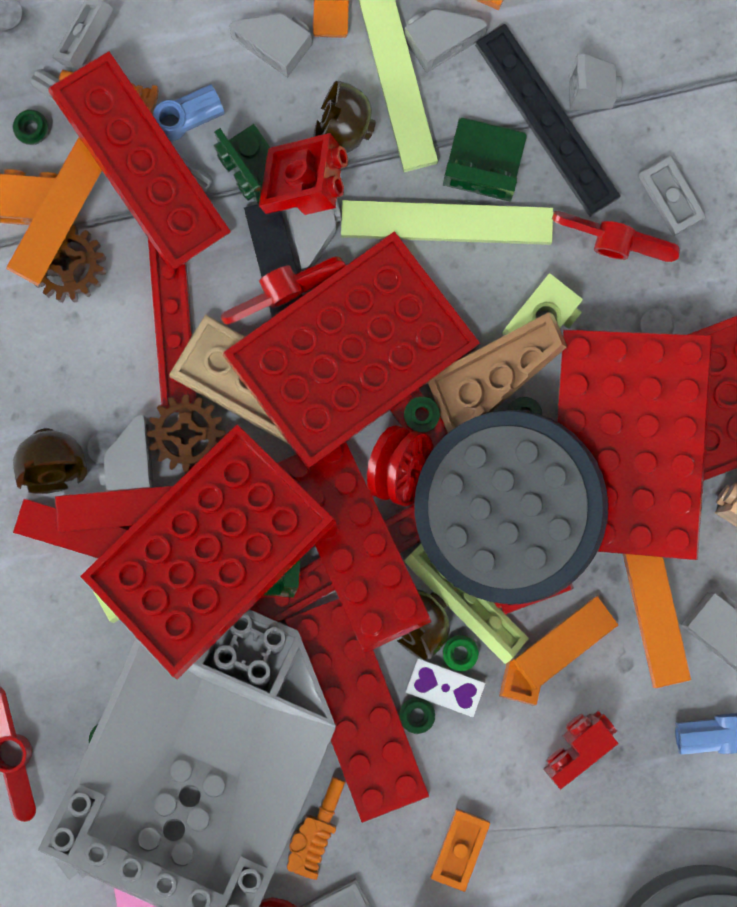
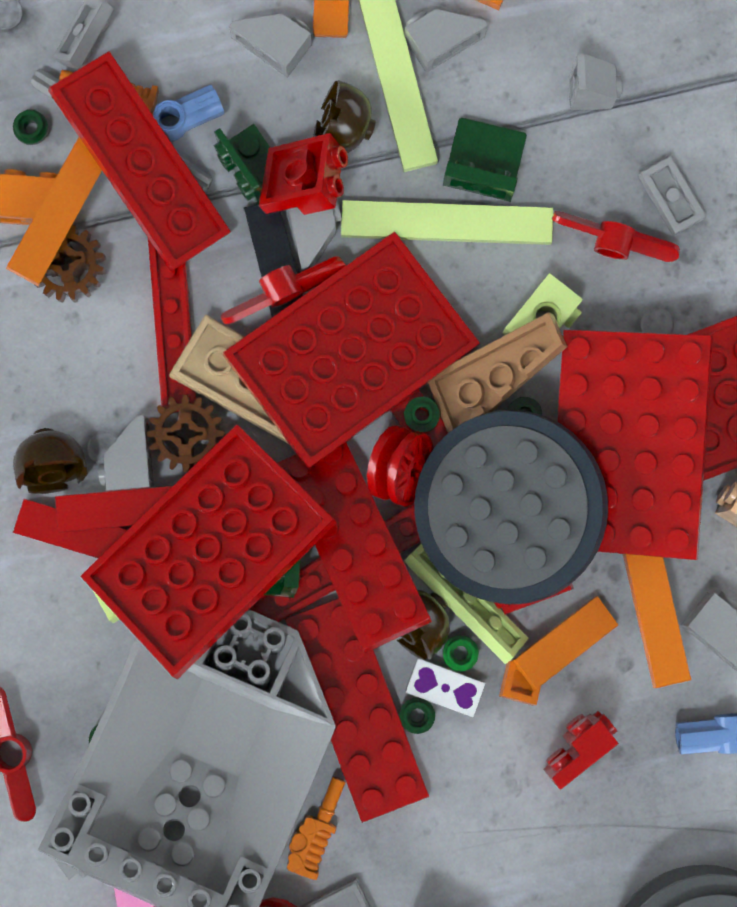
(460, 850): orange plate -> none
(547, 120): black tile -> none

